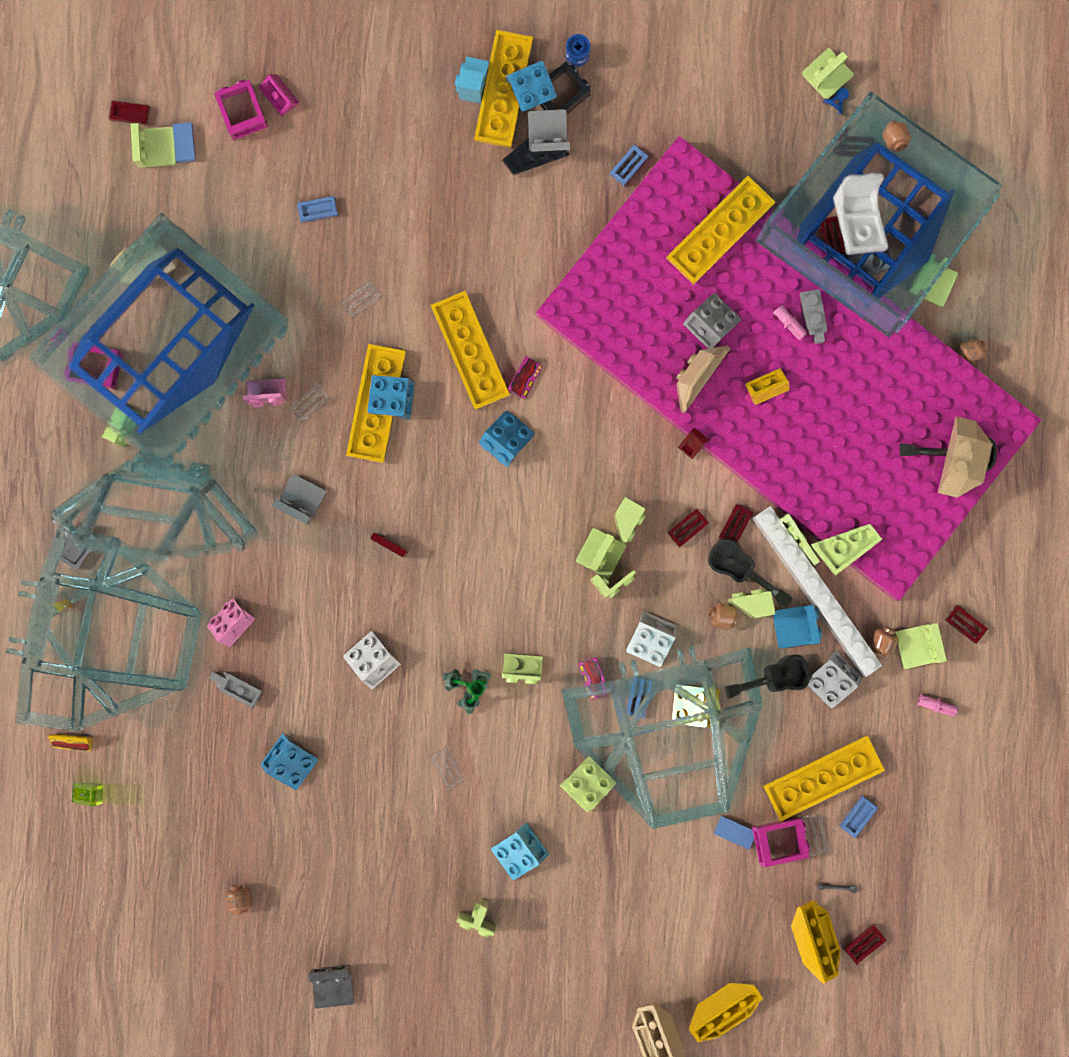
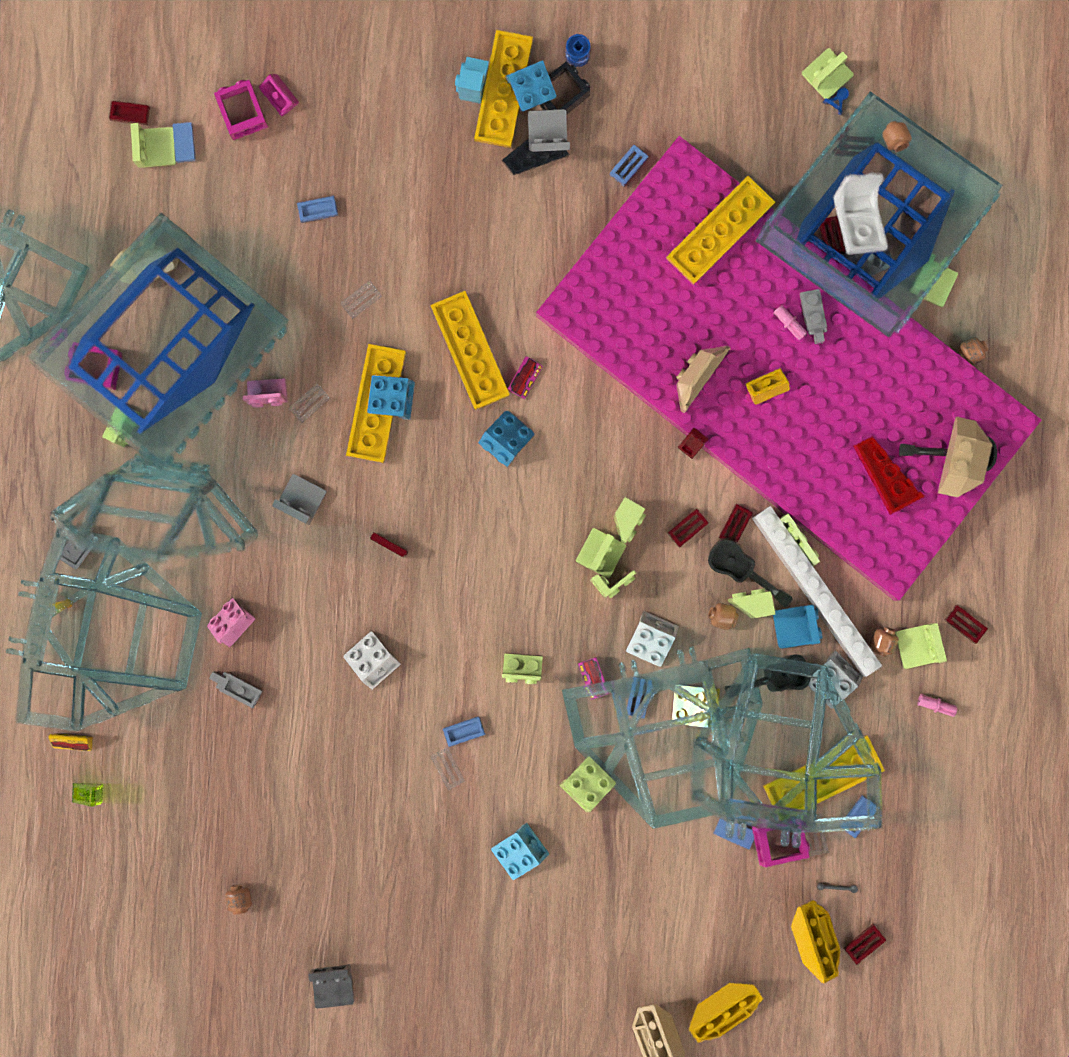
(288, 762): dark azure bracket -> none
(463, 731): none -> medium blue tile
(474, 688): sand green plant -> none
(476, 920): yellowish green bracket -> none
(712, 321): light grey bracket -> none
(816, 768): none -> clear light blue windscreen
(846, 547): yellowish green wing -> none
(886, 476): none -> red wing

